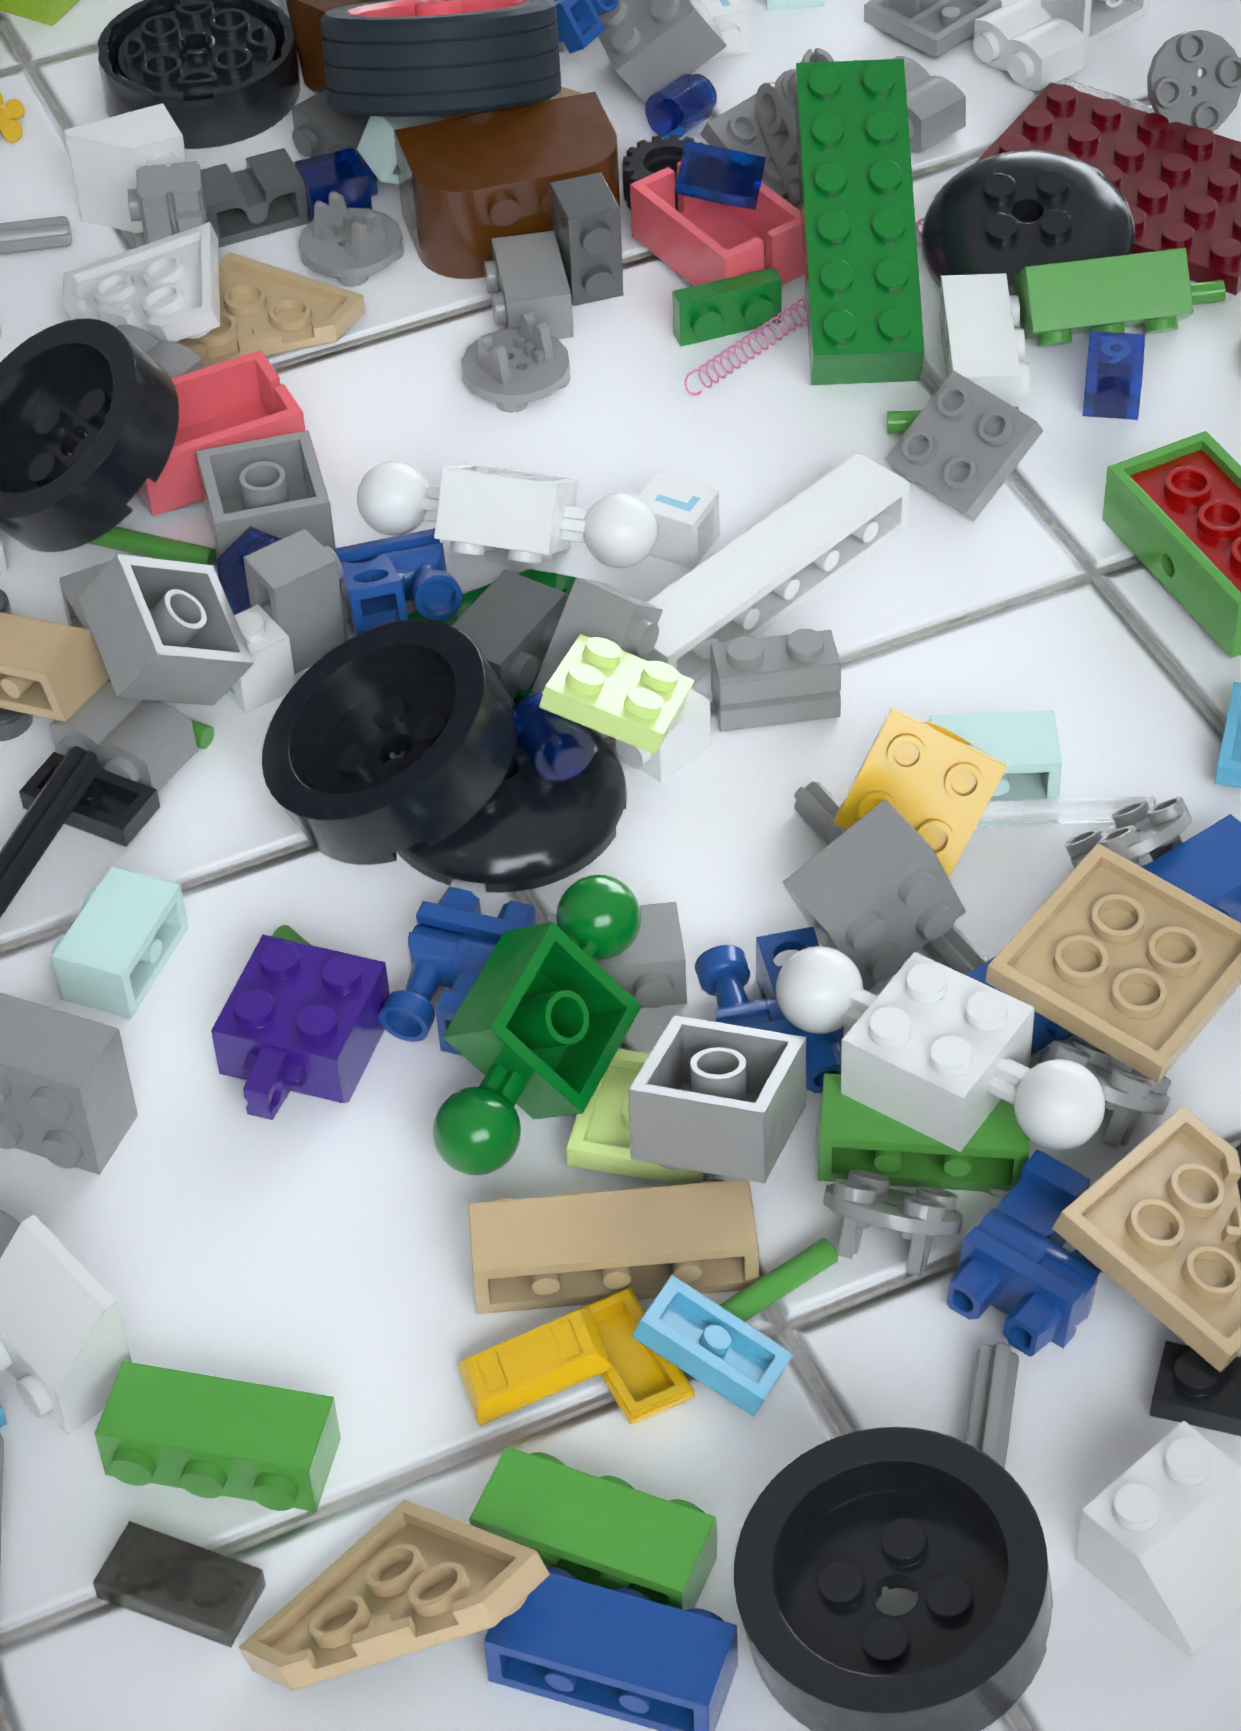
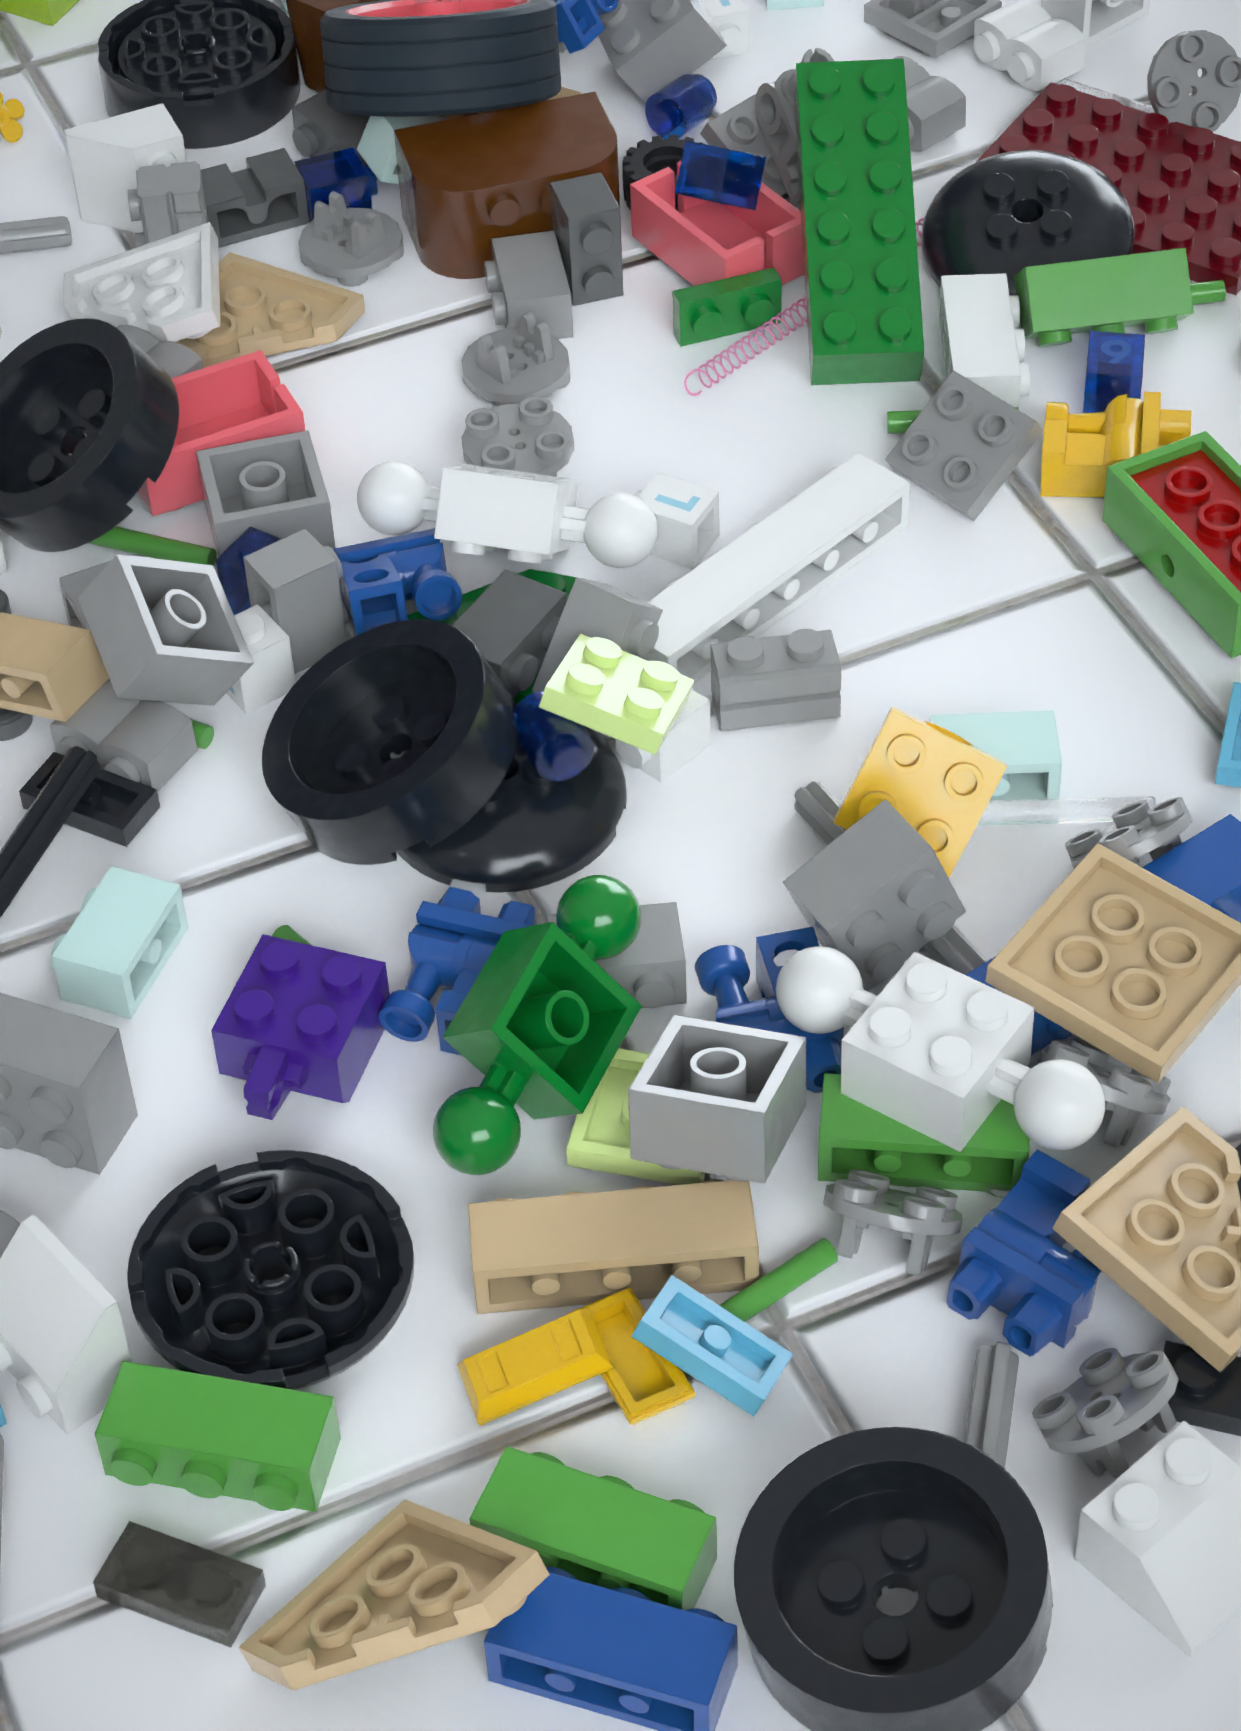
(271, 1270): none -> black brick
(519, 437): none -> light grey plate
(1084, 444): none -> yellow hips
(1107, 1404): none -> light grey plate

